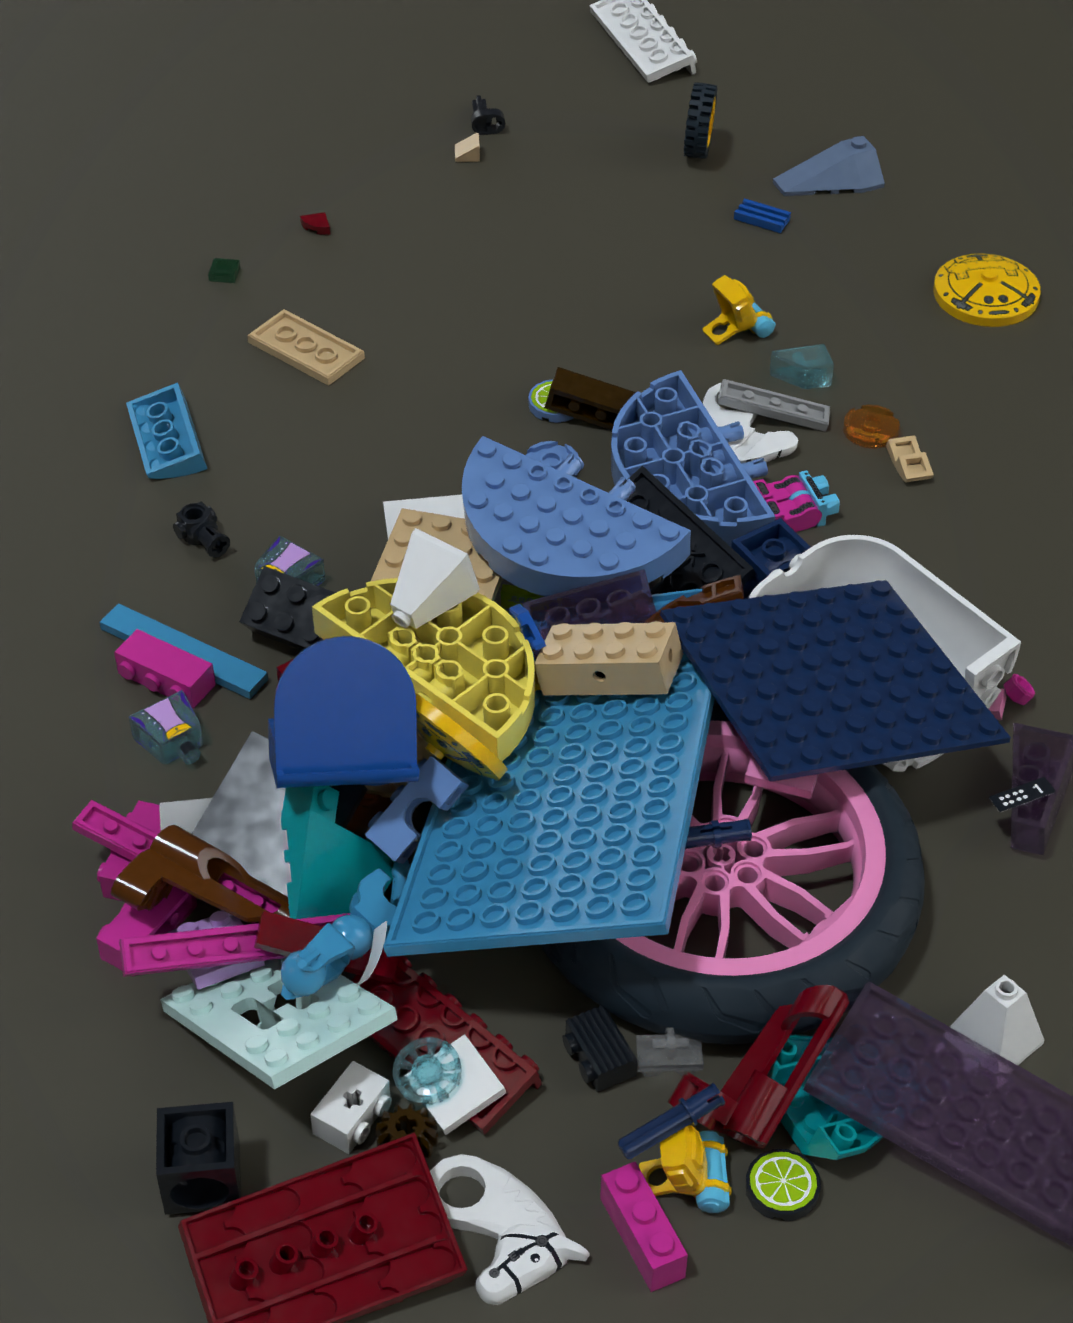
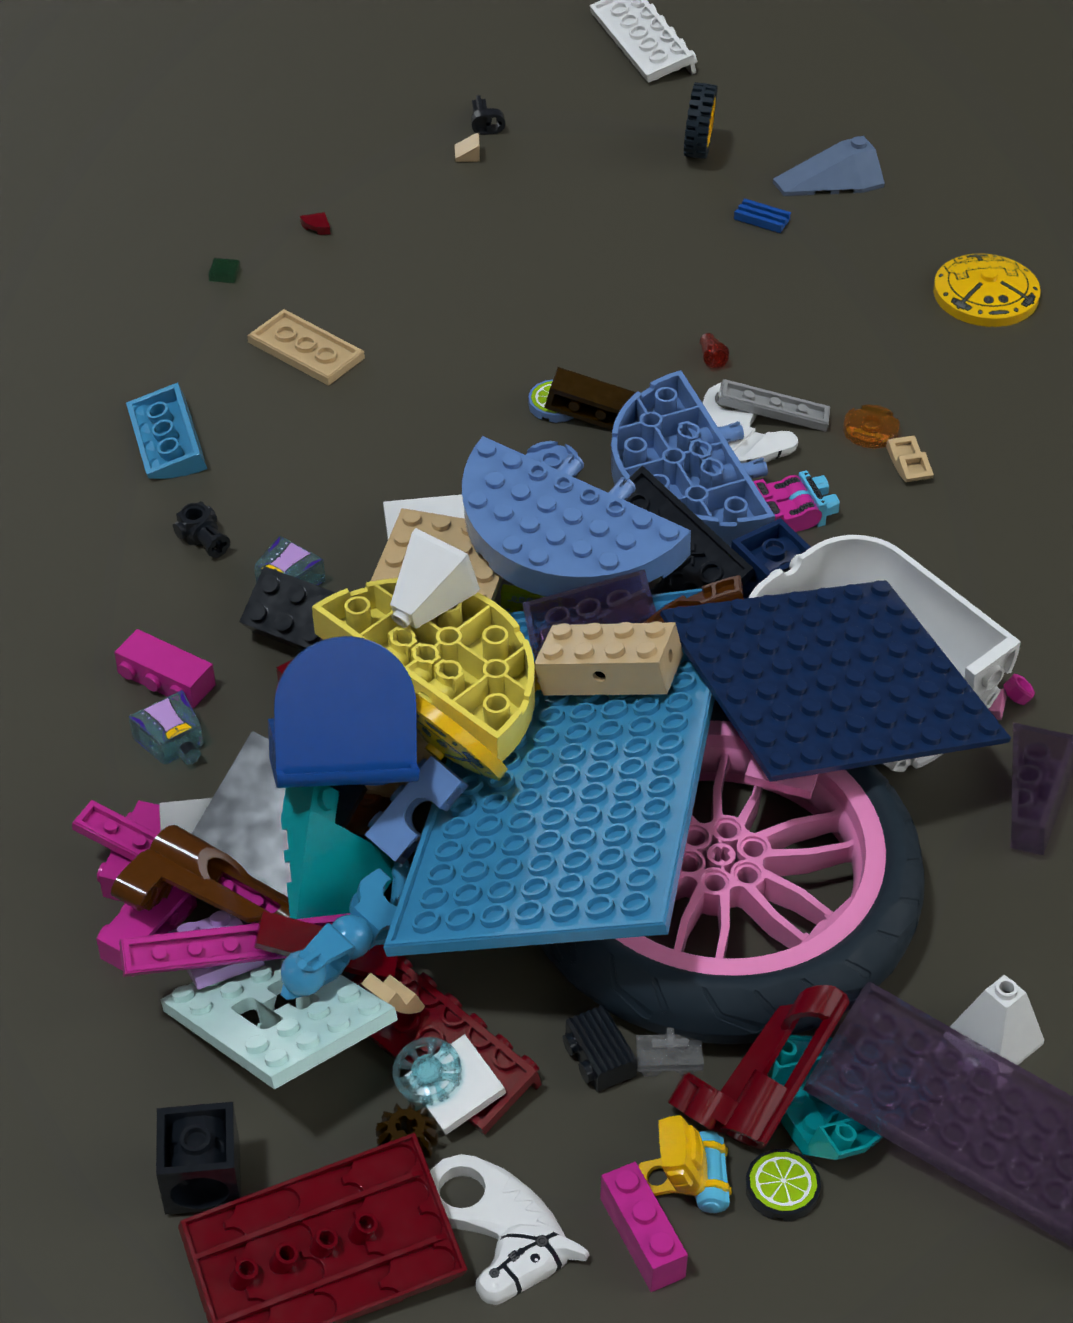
(228, 670): dark azure tile -> none
(351, 1107): white brick -> none
(377, 947): white sticker -> none
(394, 993): none -> tan slope
(527, 626): blue tile -> none
(671, 1121): dark blue axle -> none
(714, 352): none -> clear red cone
(719, 833): dark blue pin -> none
(738, 311): yellow piece -> none
(803, 366): clear light blue slope -> none
(1022, 794): black sticker -> none

